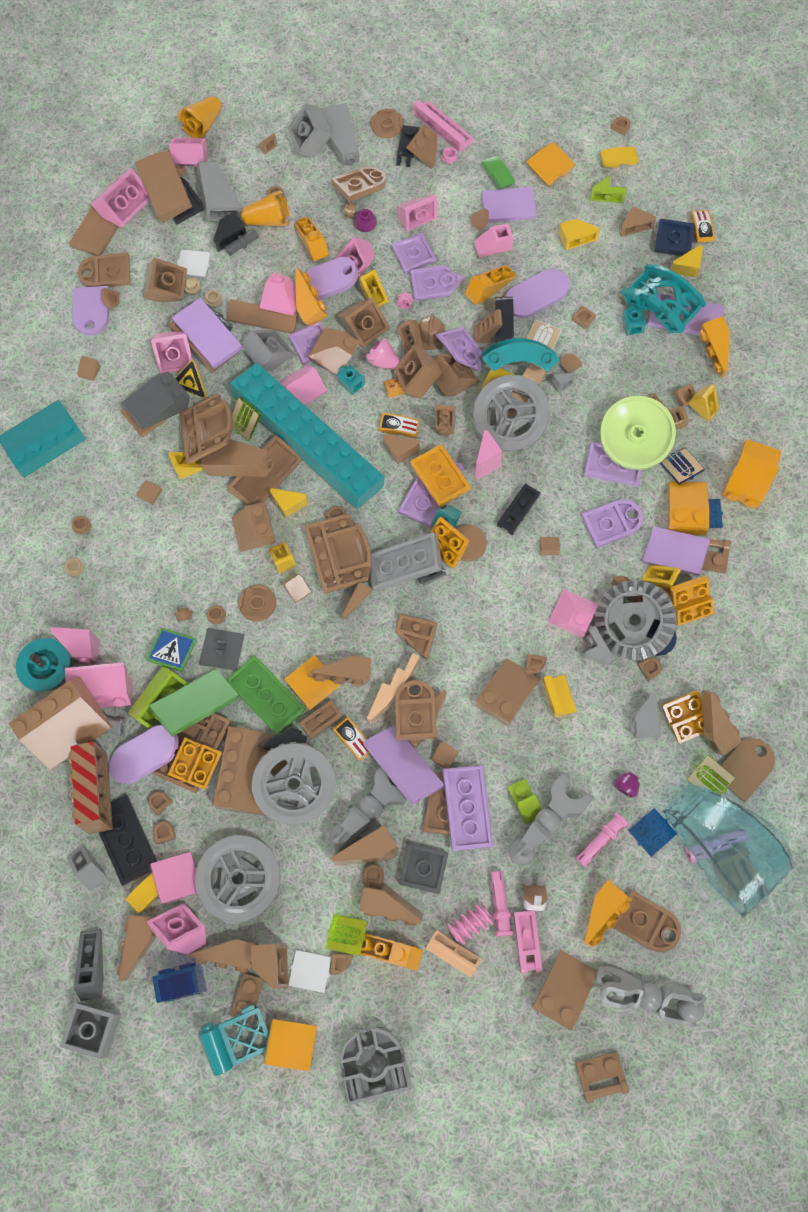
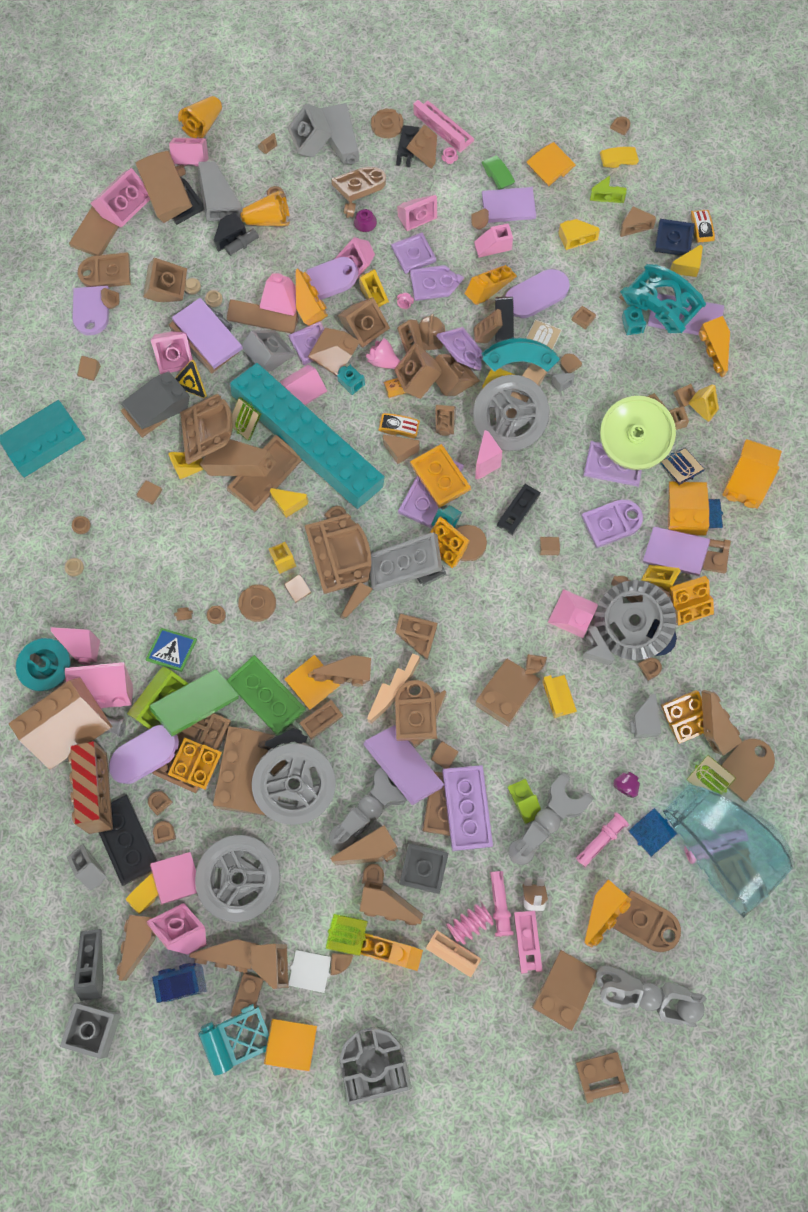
(195, 262): white piece -> none
(221, 649): dark grey piece -> none
(253, 527): medium nougat slope -> none
(312, 238): light orange slope -> none
(352, 738): slope -> none

